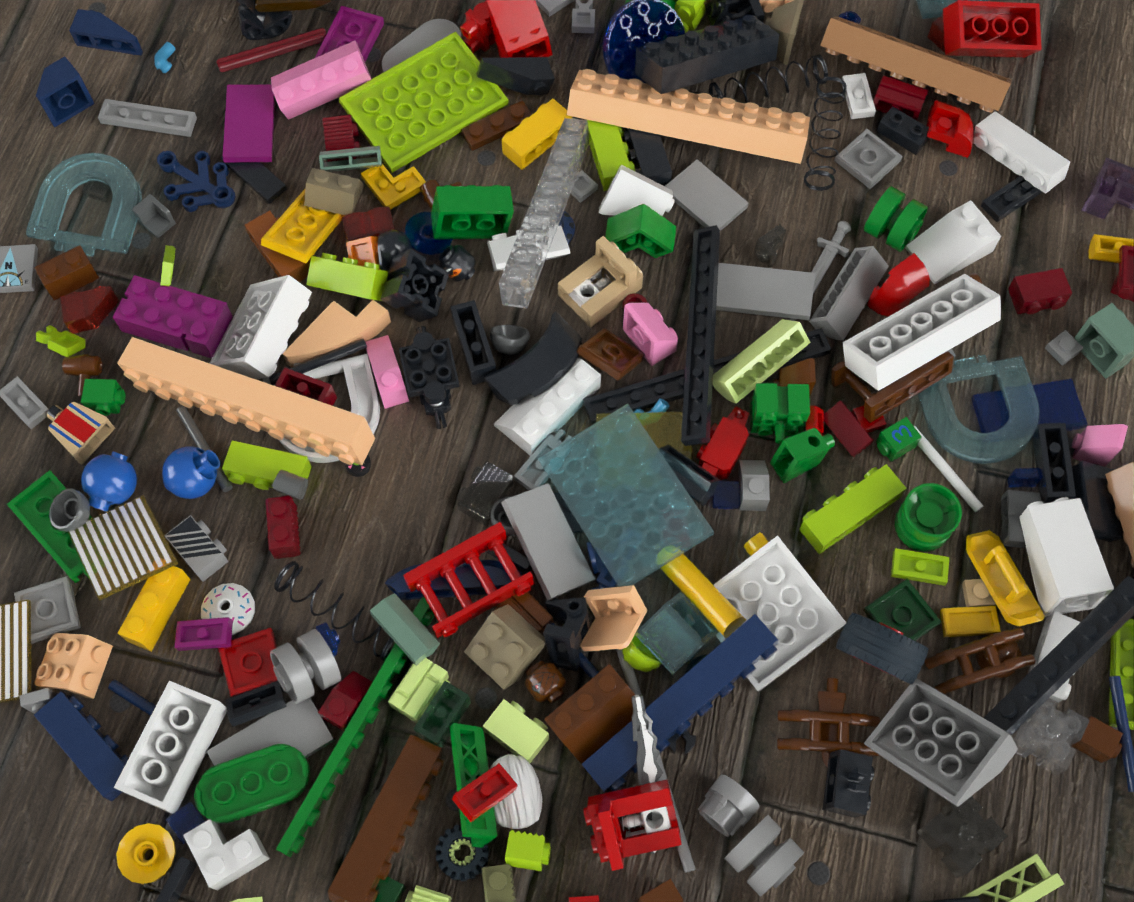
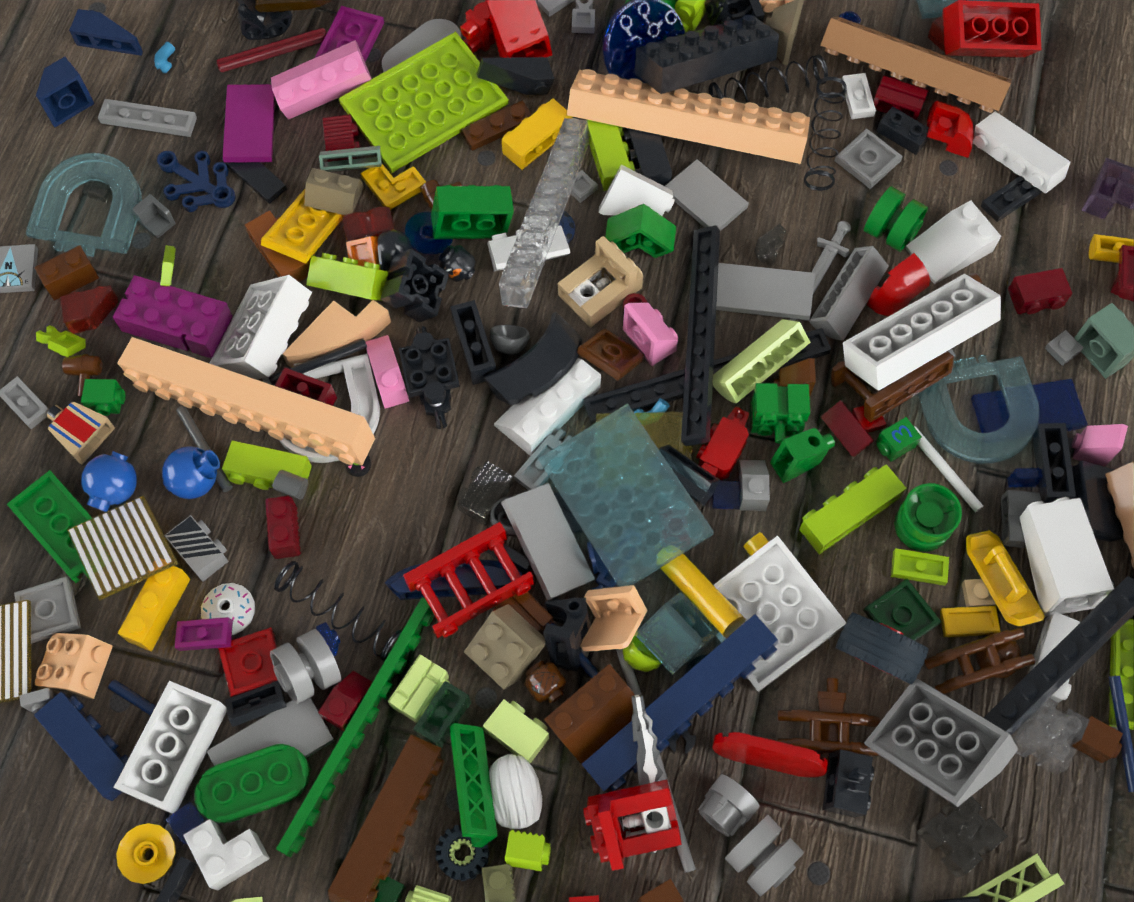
(69, 510): dark grey piece -> none
(404, 628): sand green piece -> none
(484, 792): red plate -> none
(770, 754): none -> red tile
(816, 419): red tile -> none

